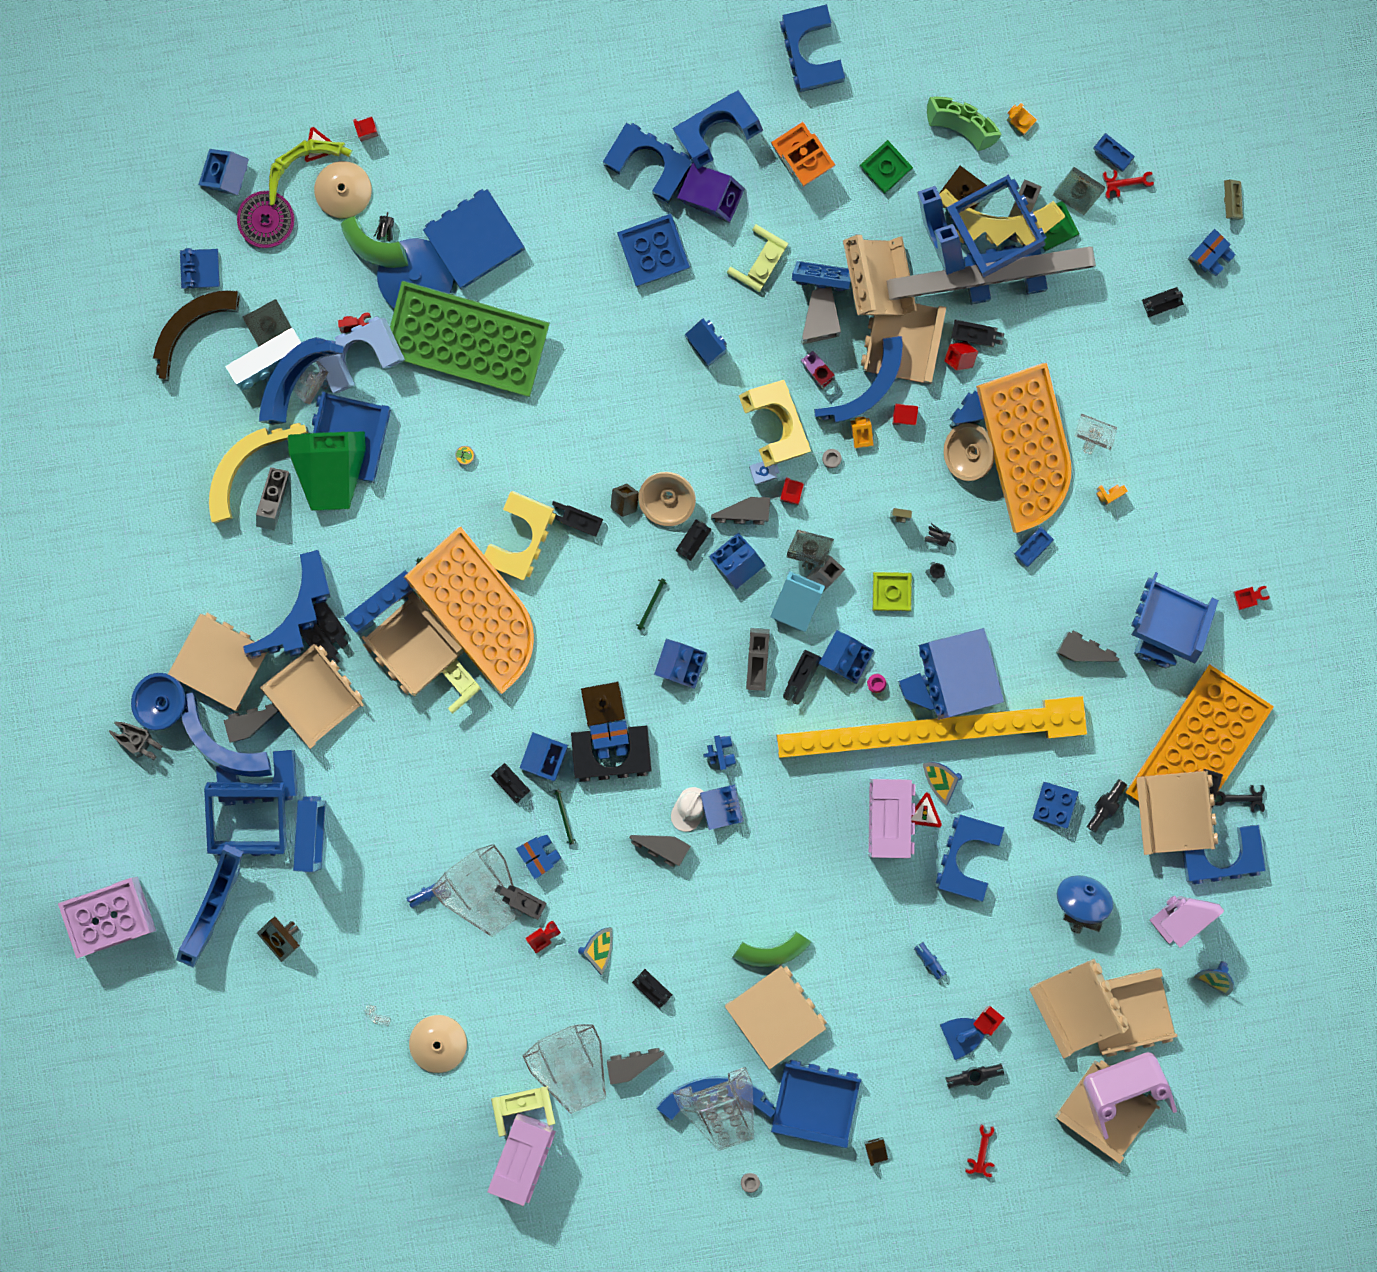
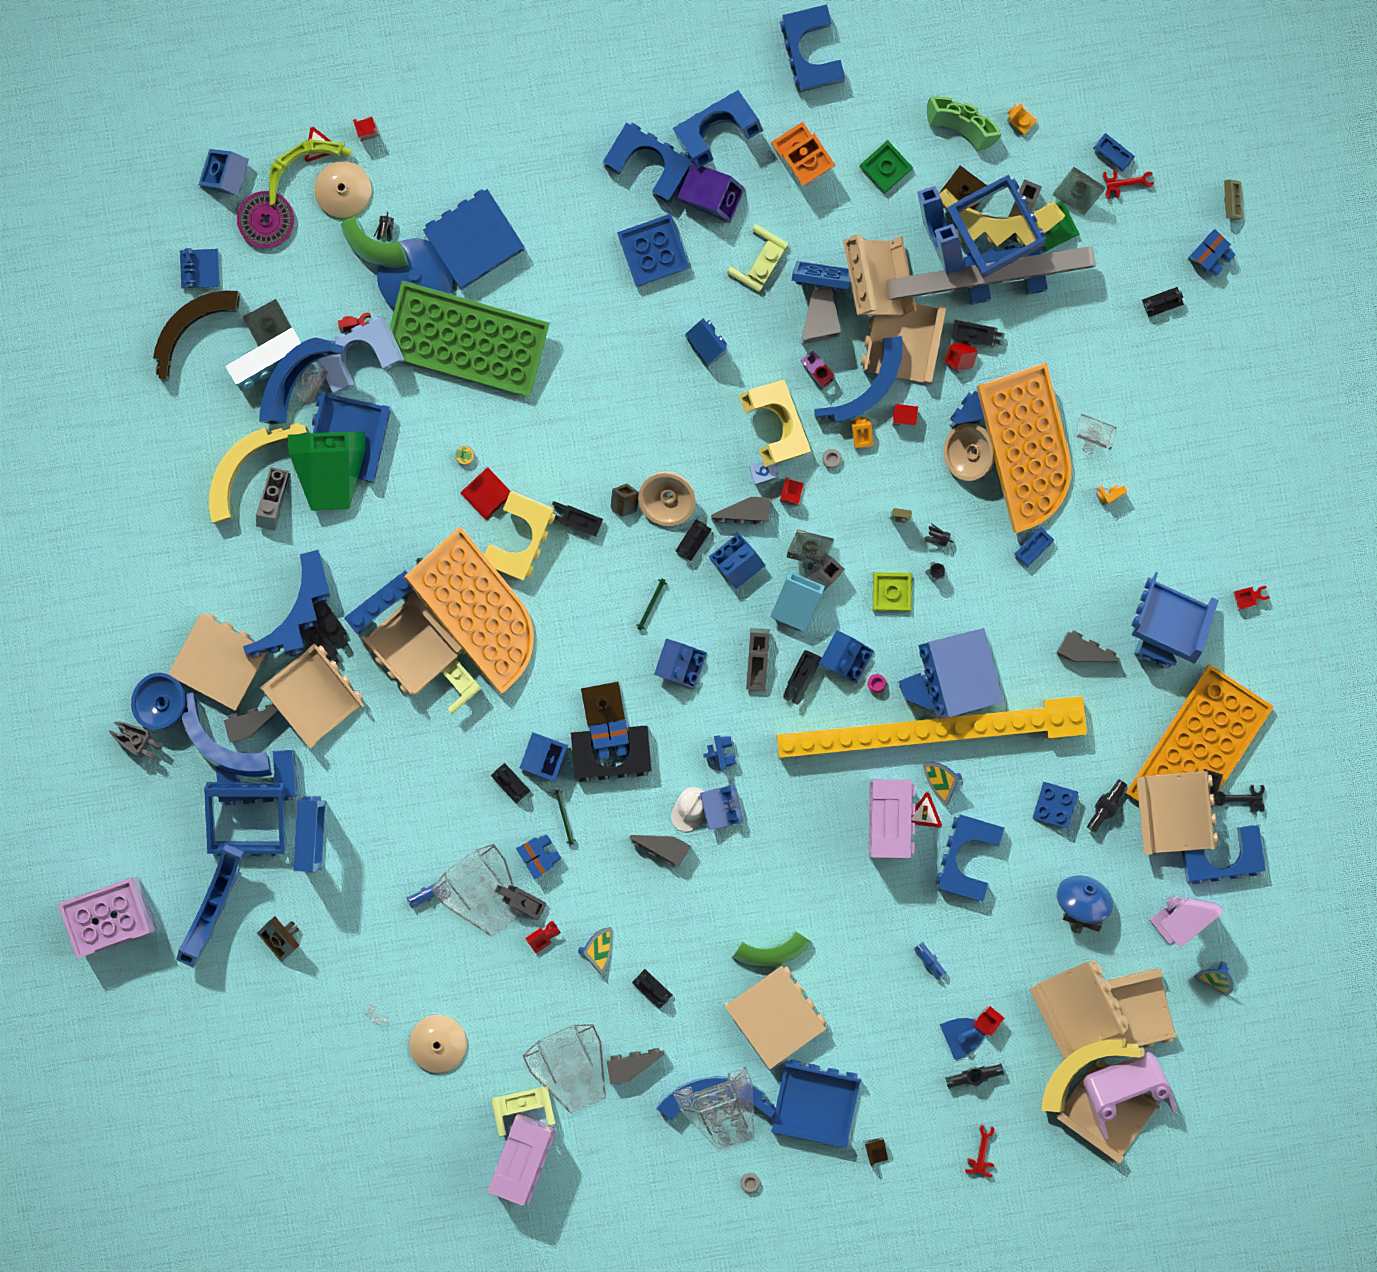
(486, 493): none -> red piece
(1060, 1081): none -> light yellow arch

